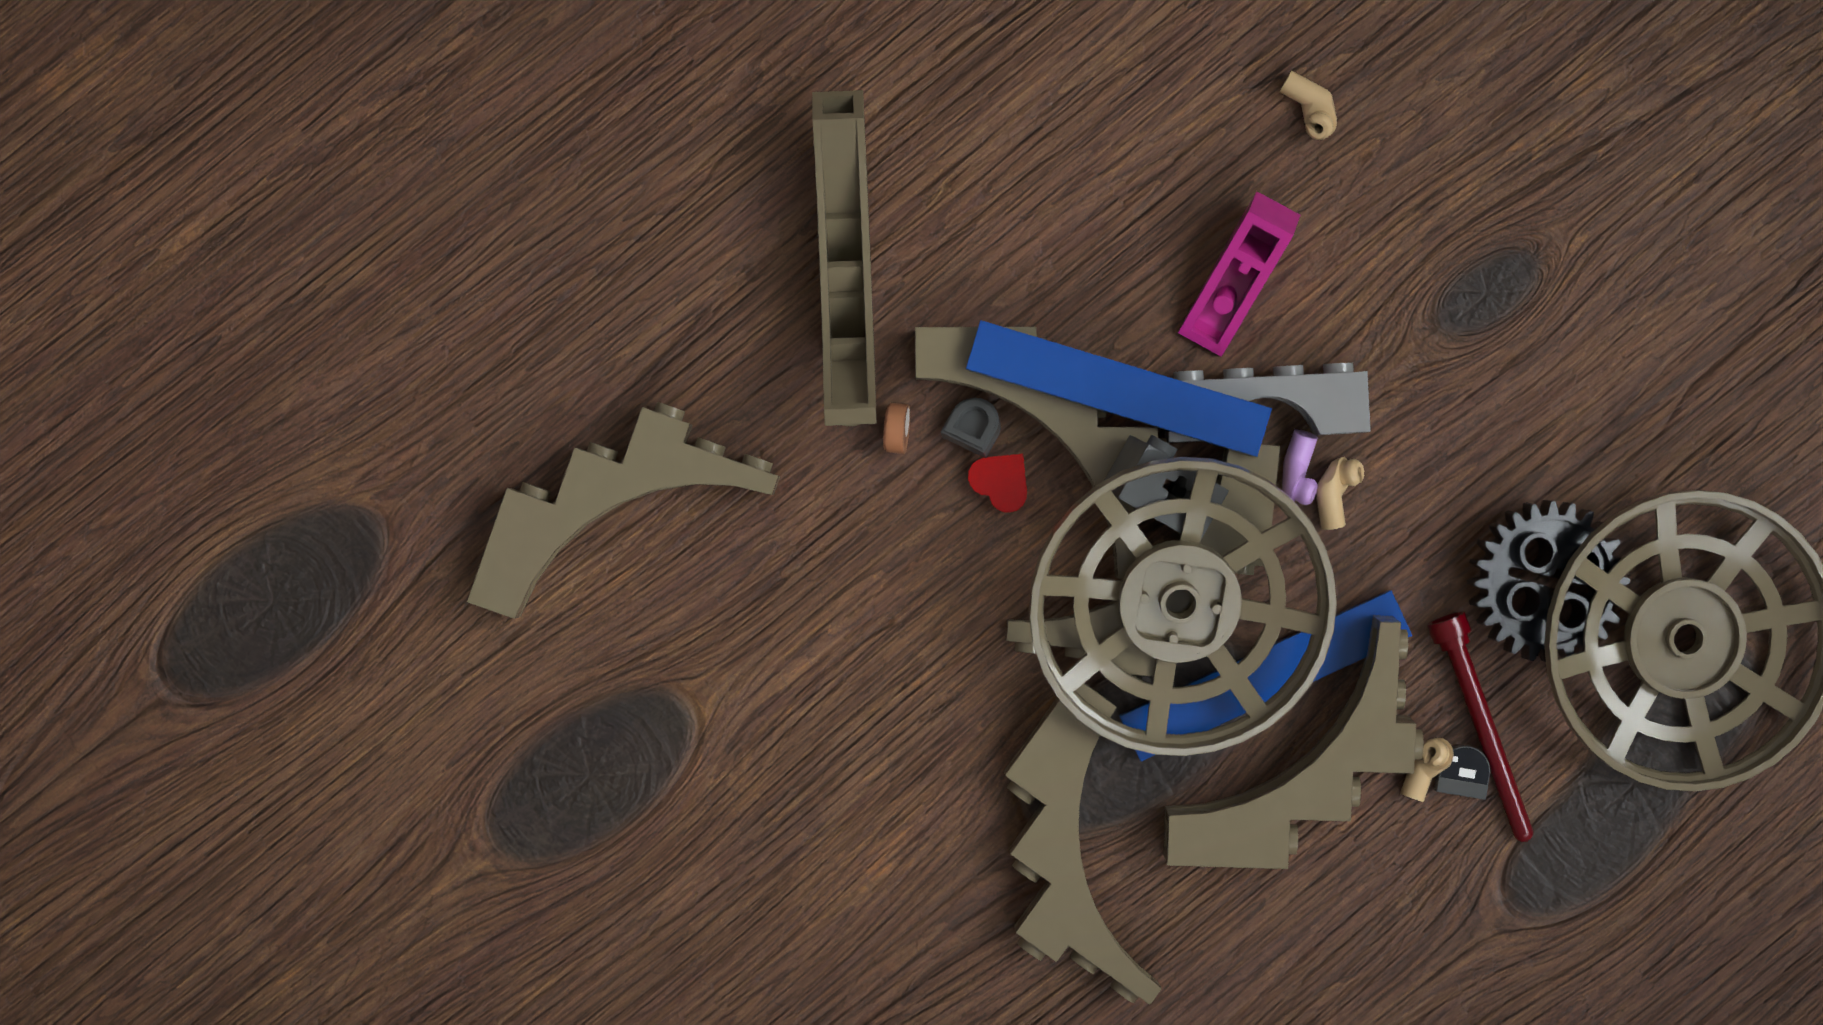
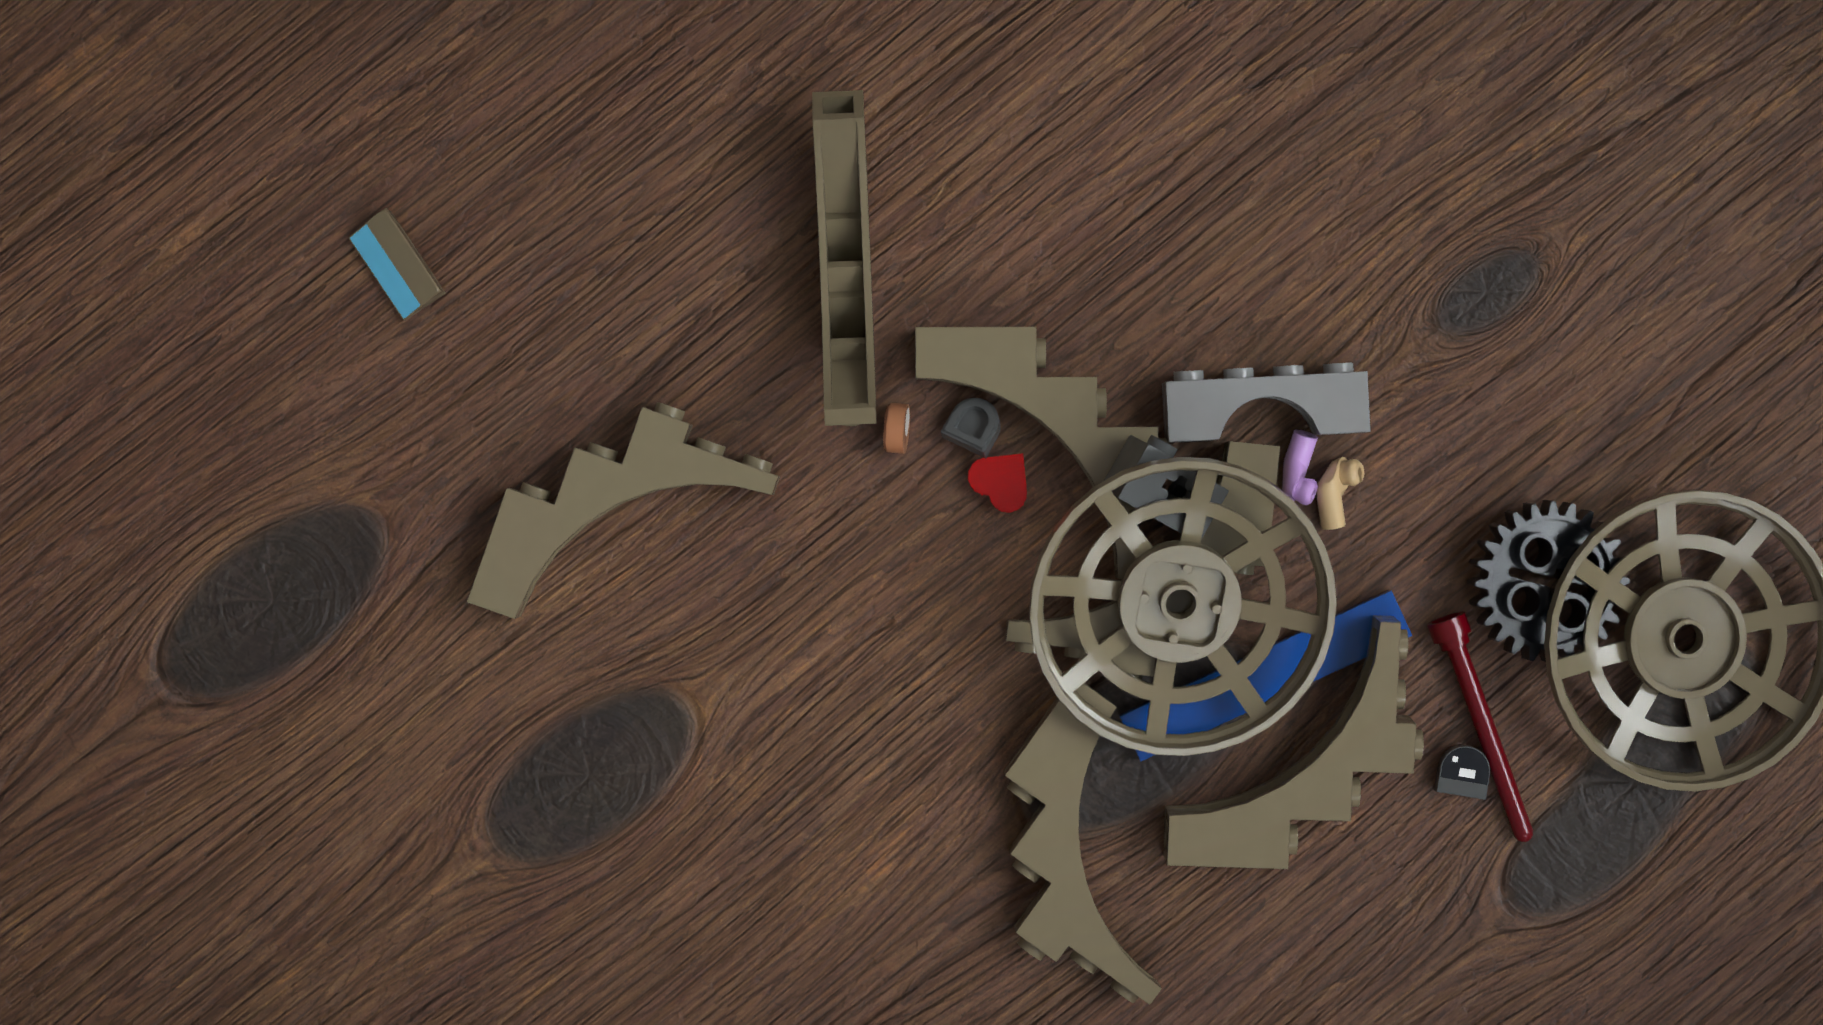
(396, 264): none -> slope
(1118, 388): blue tile -> none
(1240, 273): dark pink slope -> none
(1316, 105): tan arm -> none
(1436, 758): tan arm -> none

